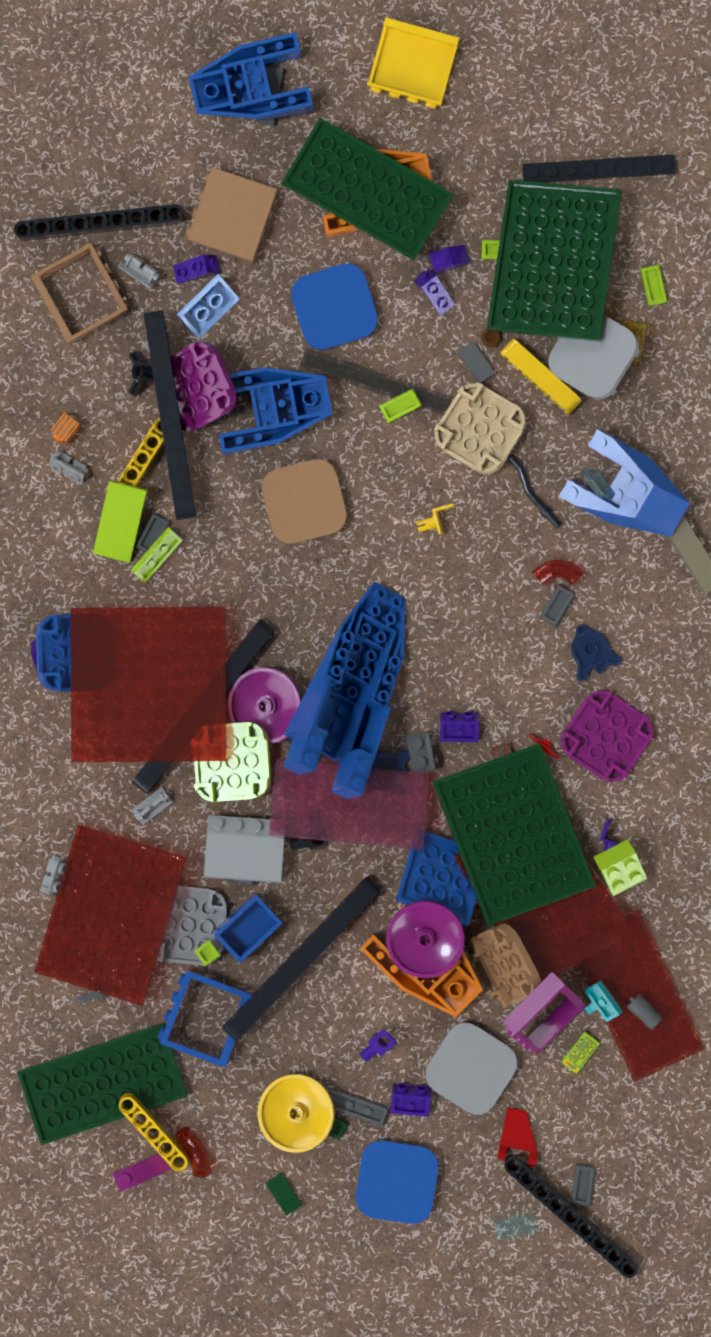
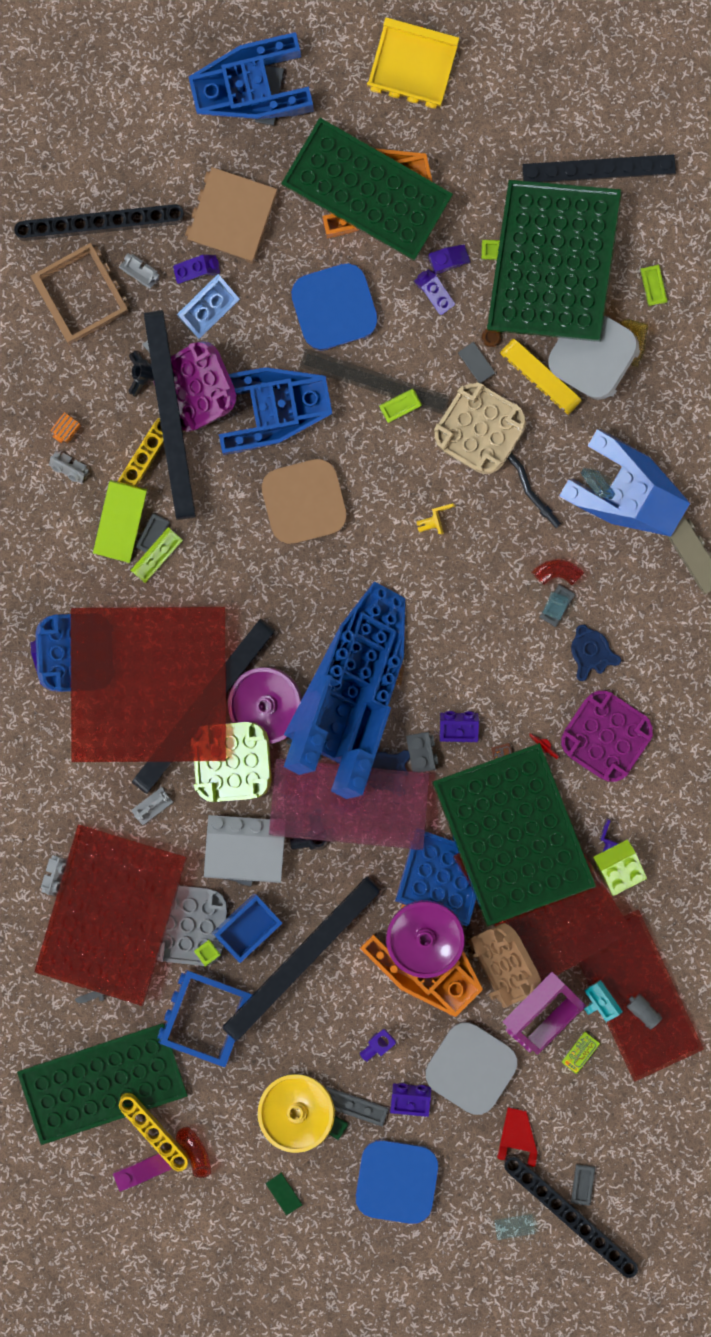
(555, 605): none -> clear light blue slope

